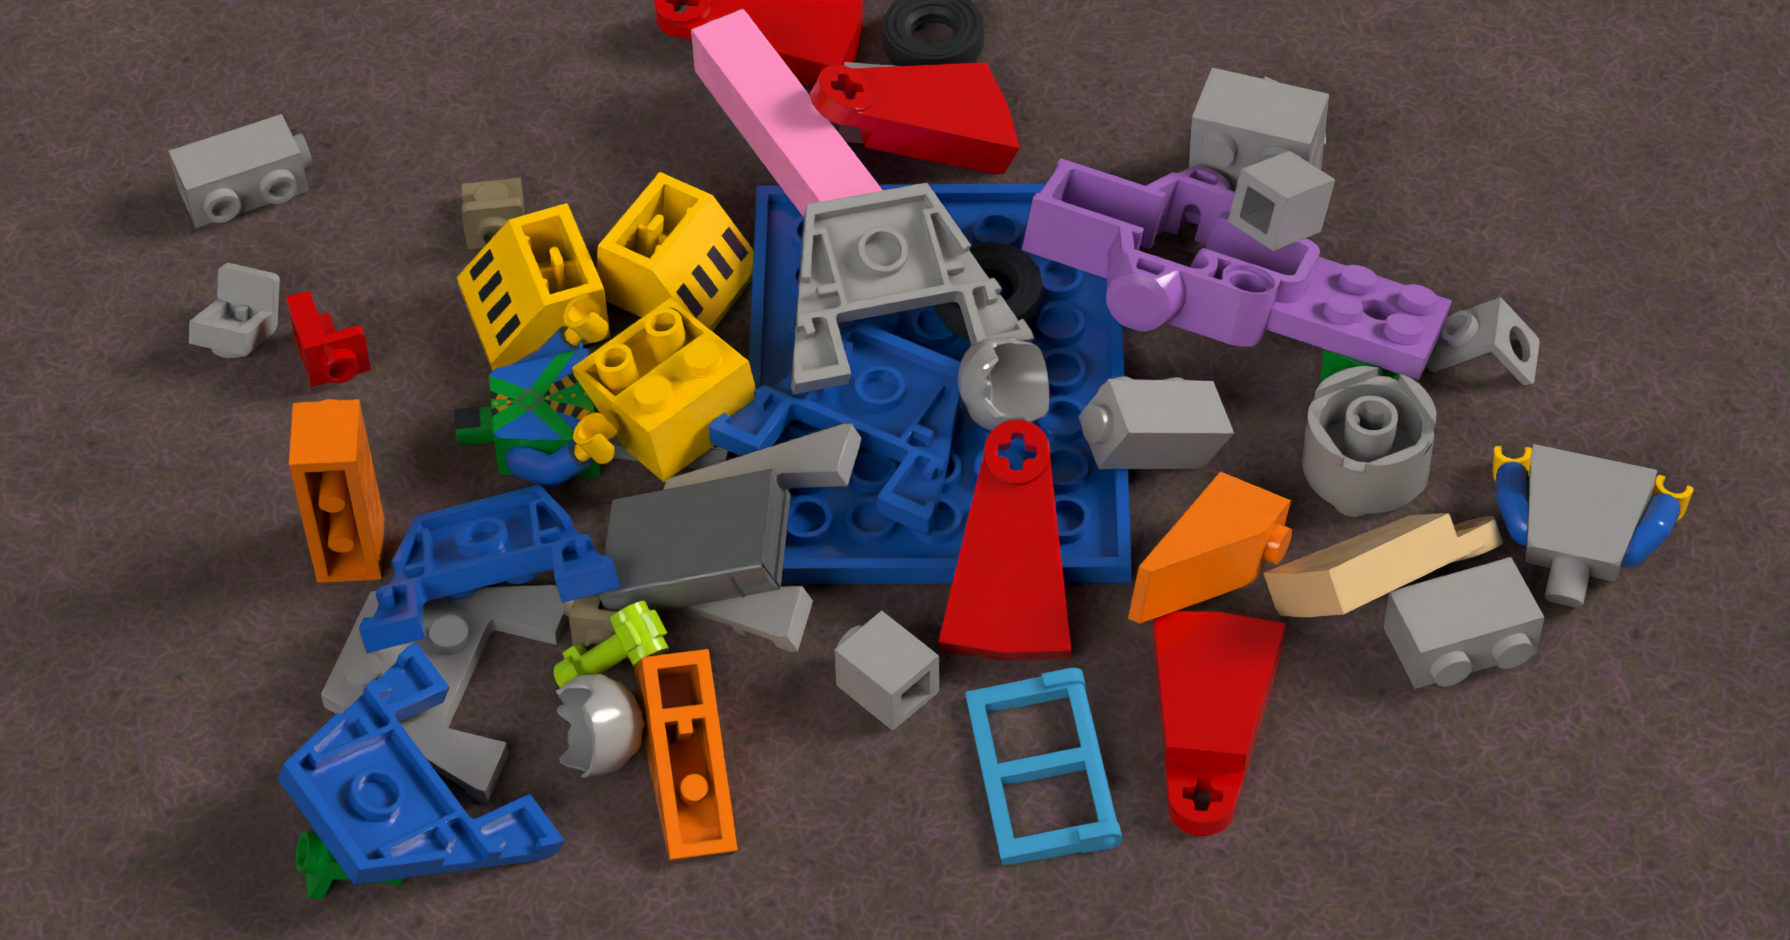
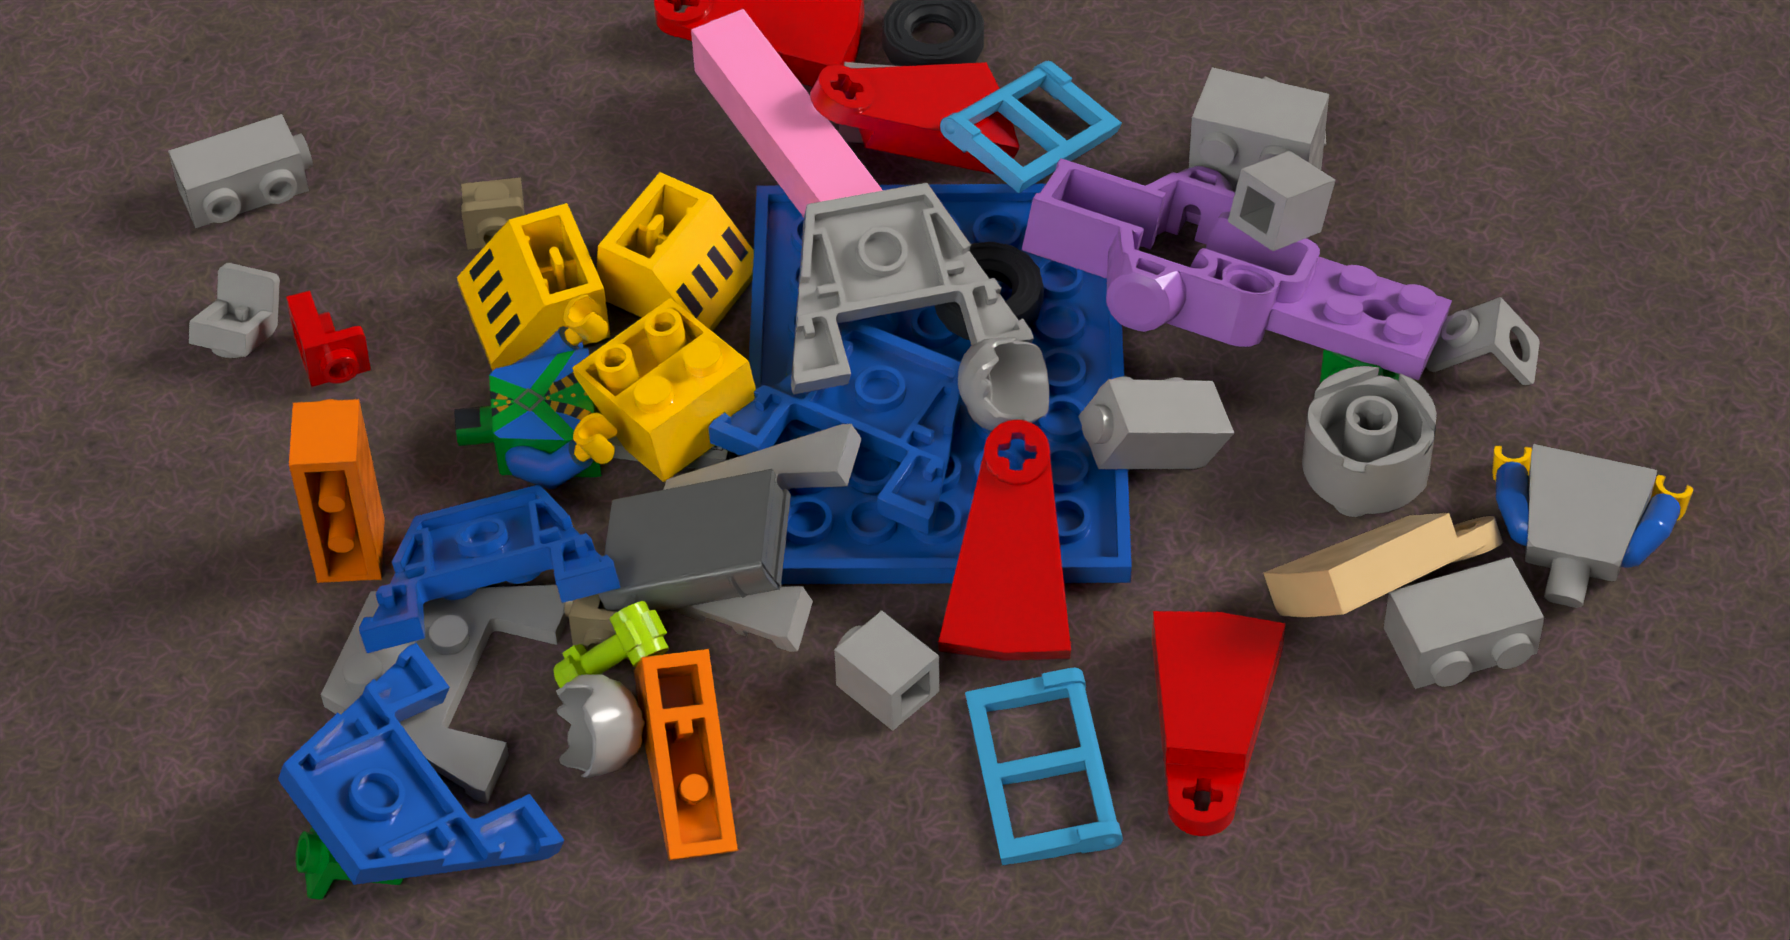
(962, 132): none -> dark azure window
(1212, 548): orange slope -> none

